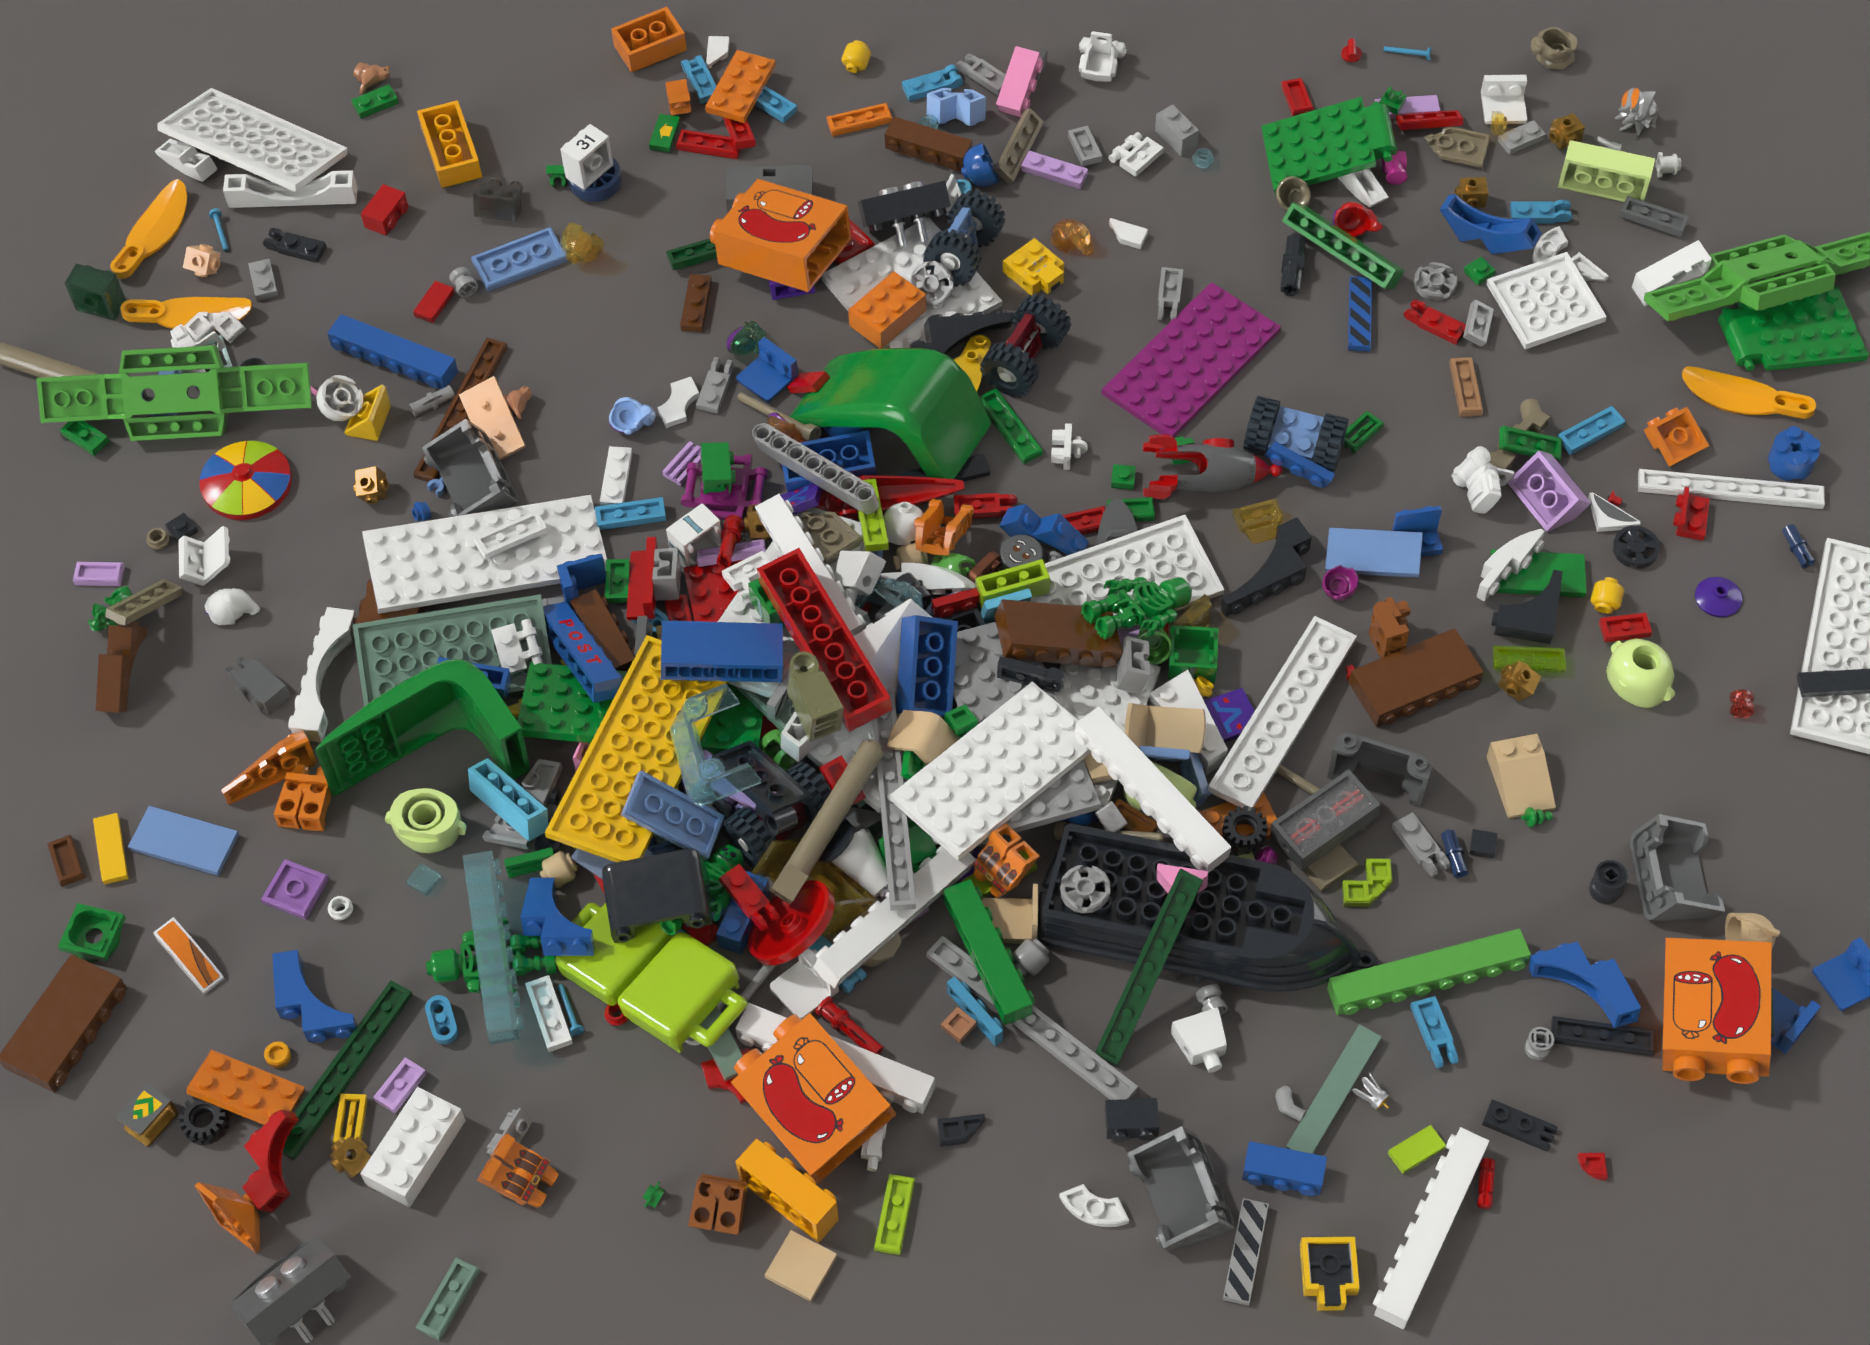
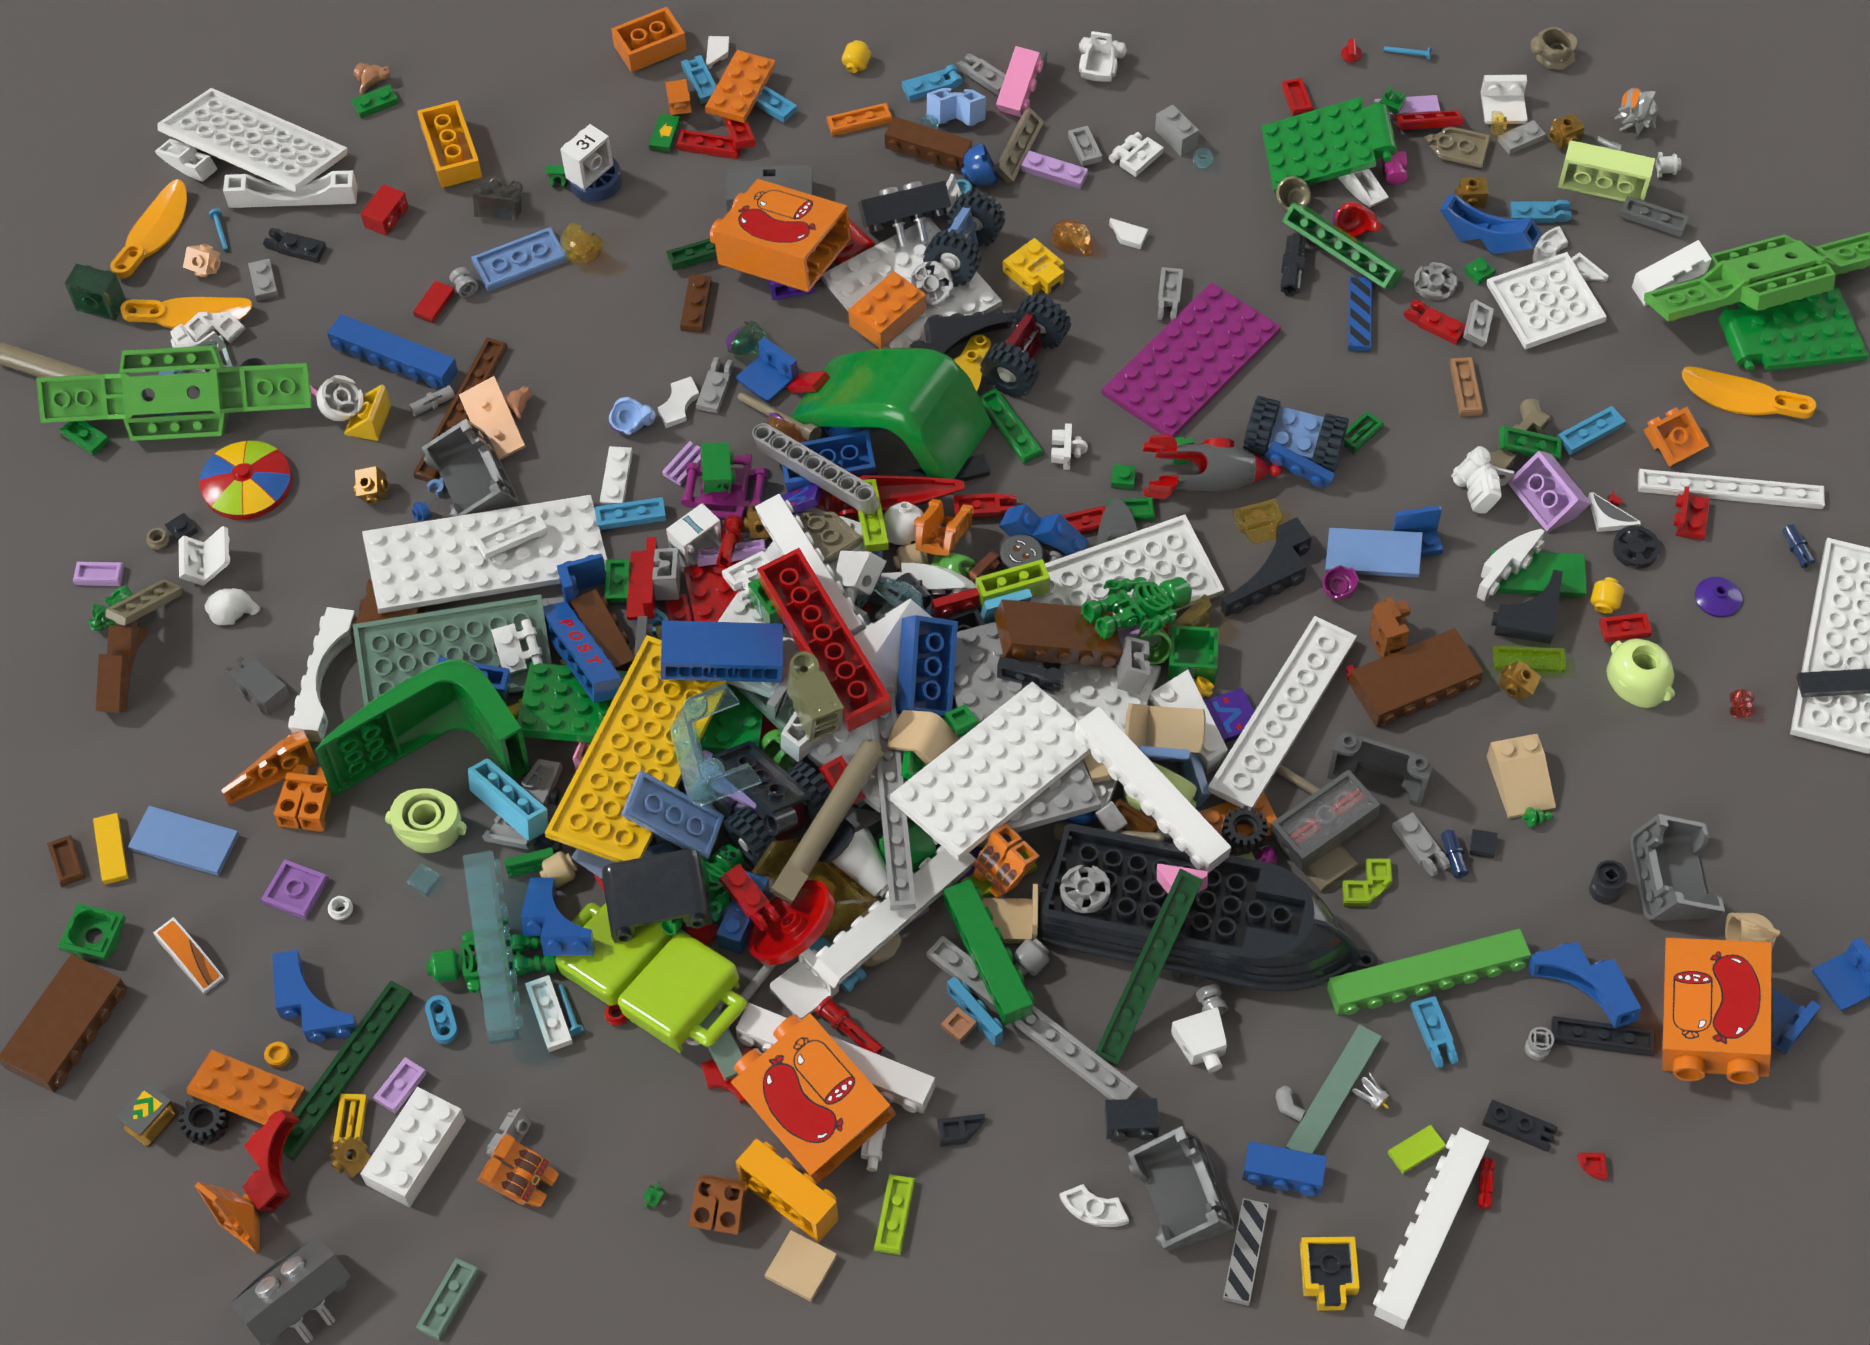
(1793, 454): blue brick -> none

